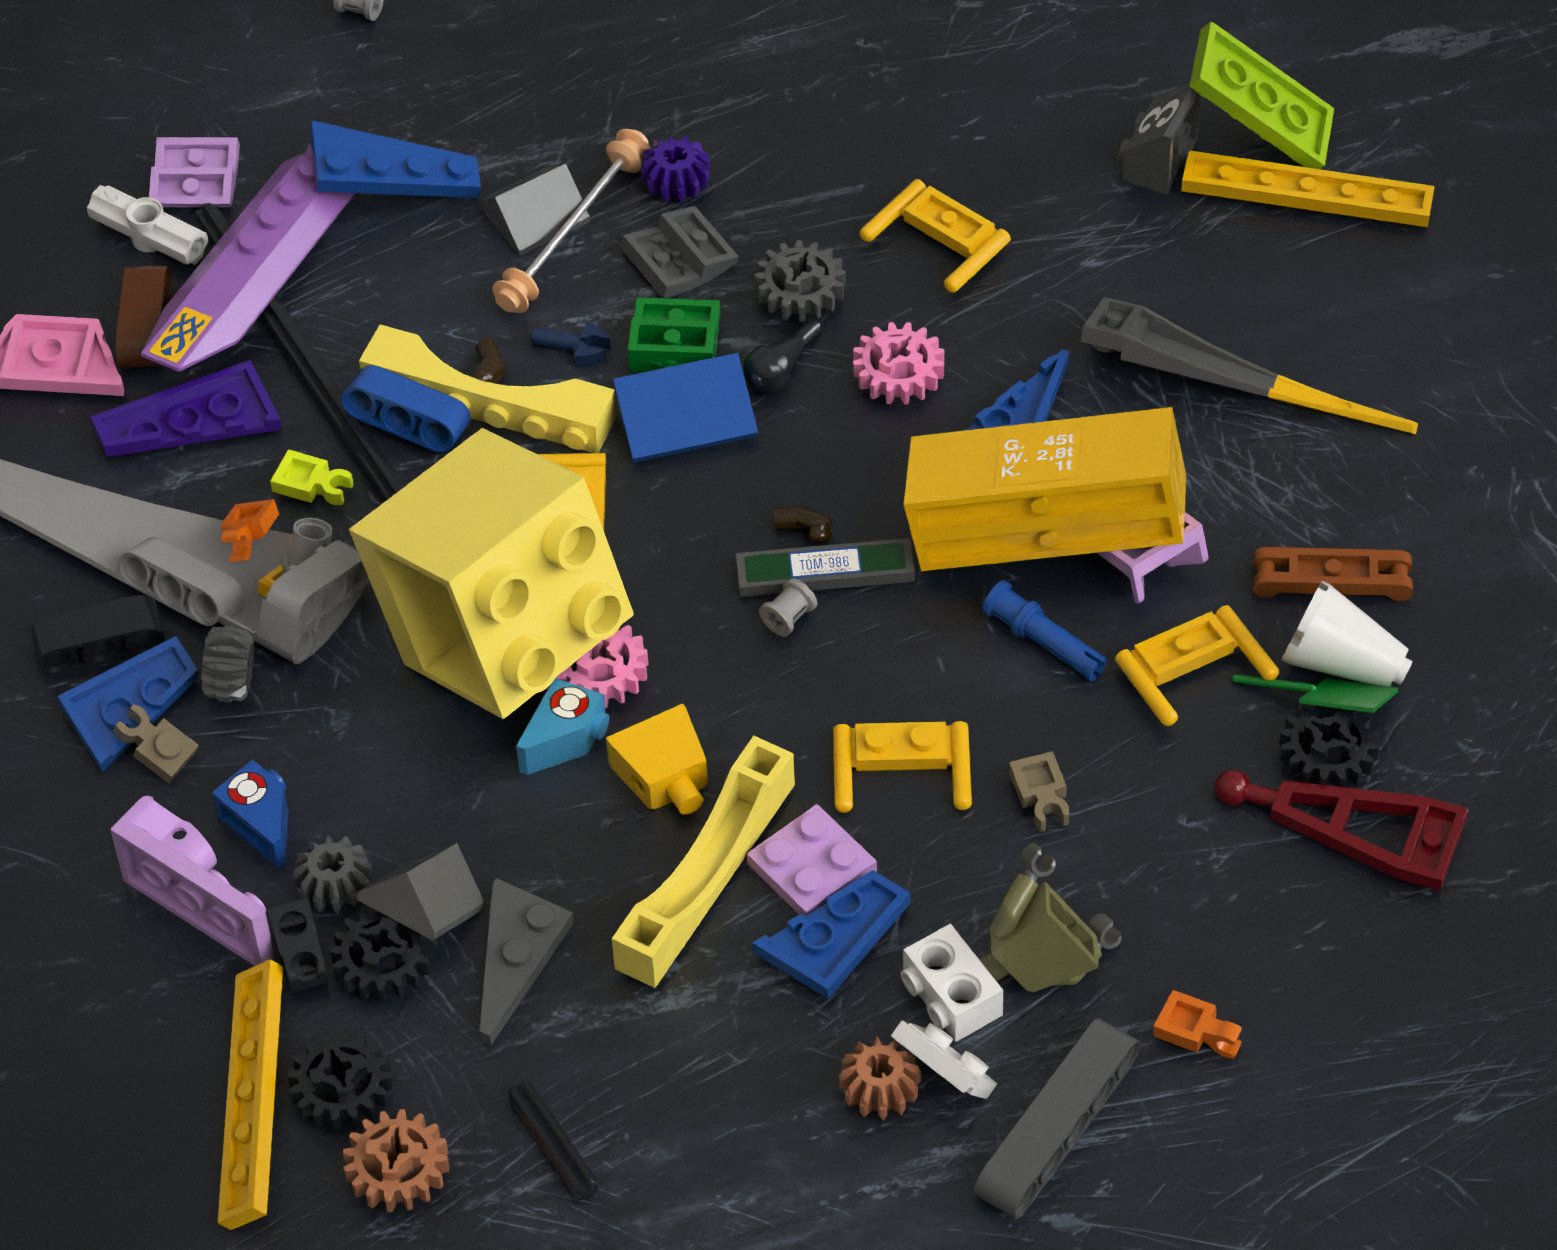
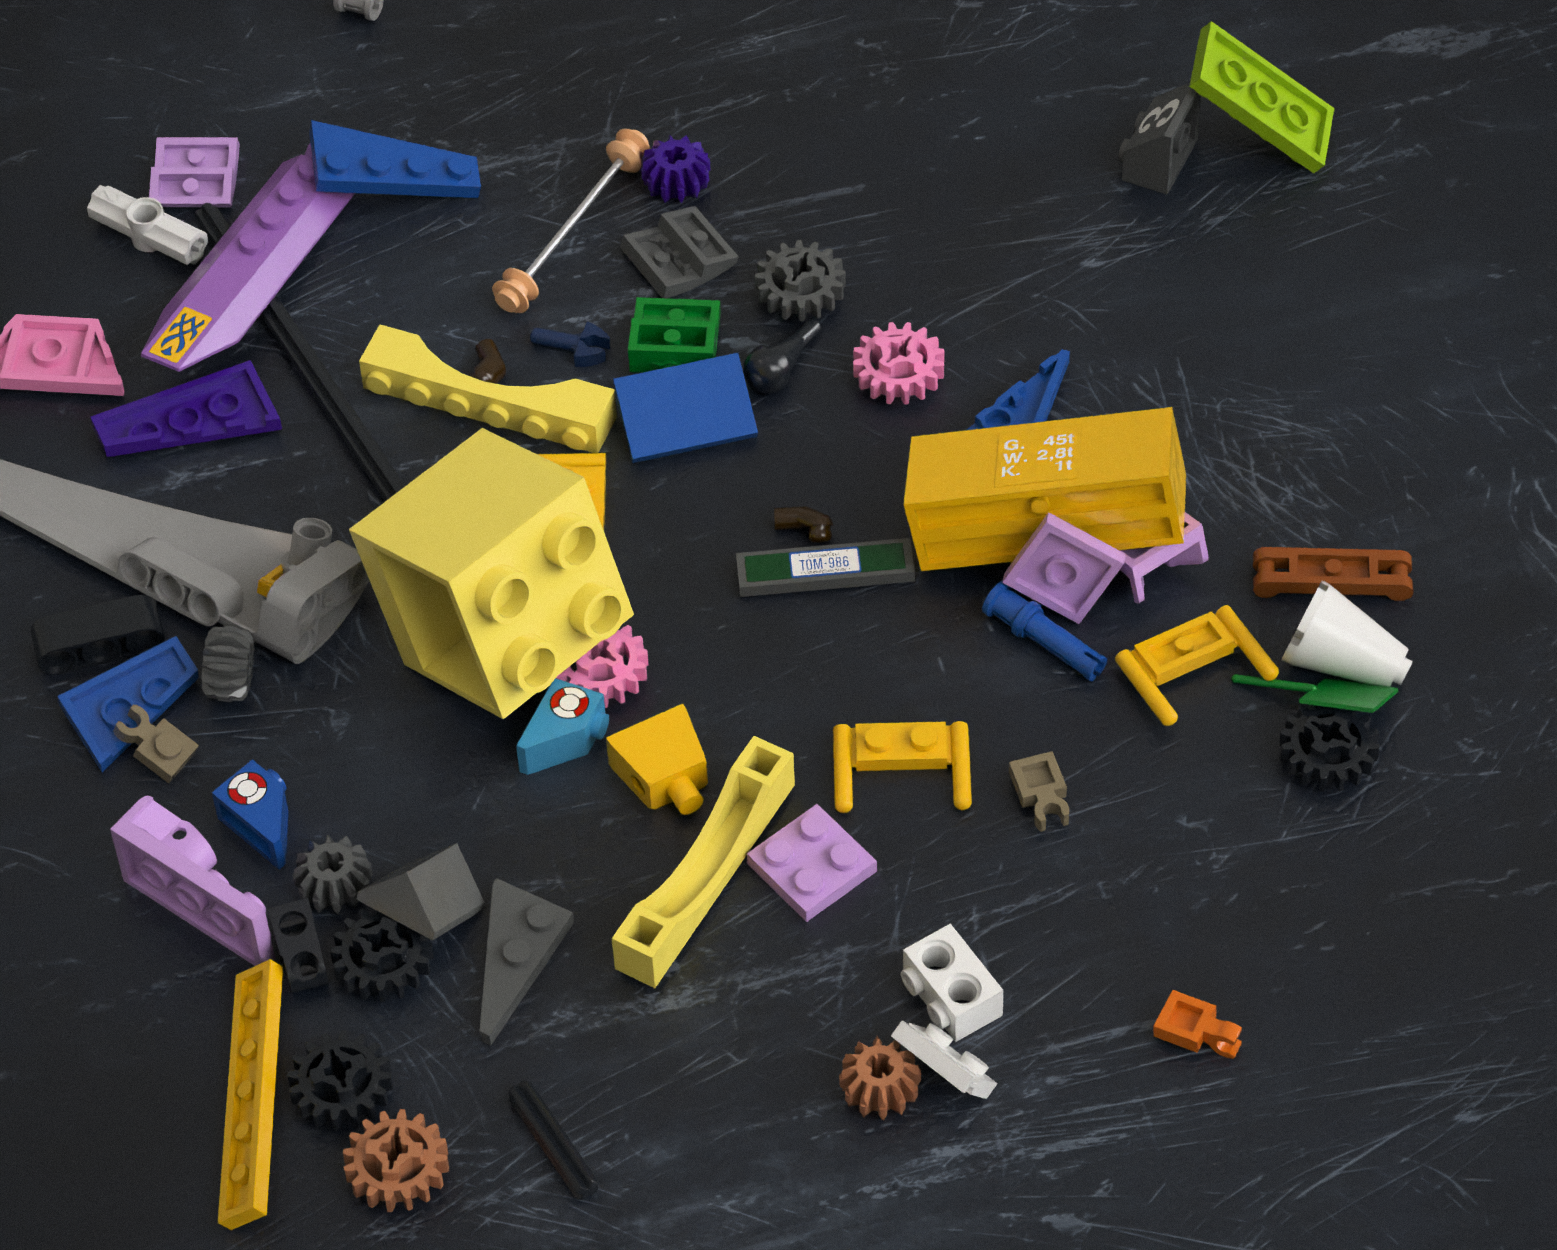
(143, 298): reddish brown beam -> none
(246, 524): orange plate -> none
(305, 476): neon yellow plate -> none
(405, 408): blue beam -> none
(534, 208): slope -> none
(788, 607): light grey bush -> none
(837, 936): blue wing -> none
(945, 222): yellow plate -> none
(1040, 935): olive torso -> none
(1056, 1118): dark grey beam -> none
(1064, 568): none -> lavender plate
(1163, 346): dark grey plate -> none
(1308, 188): yellow plate -> none
(1426, 851): dark red plate -> none

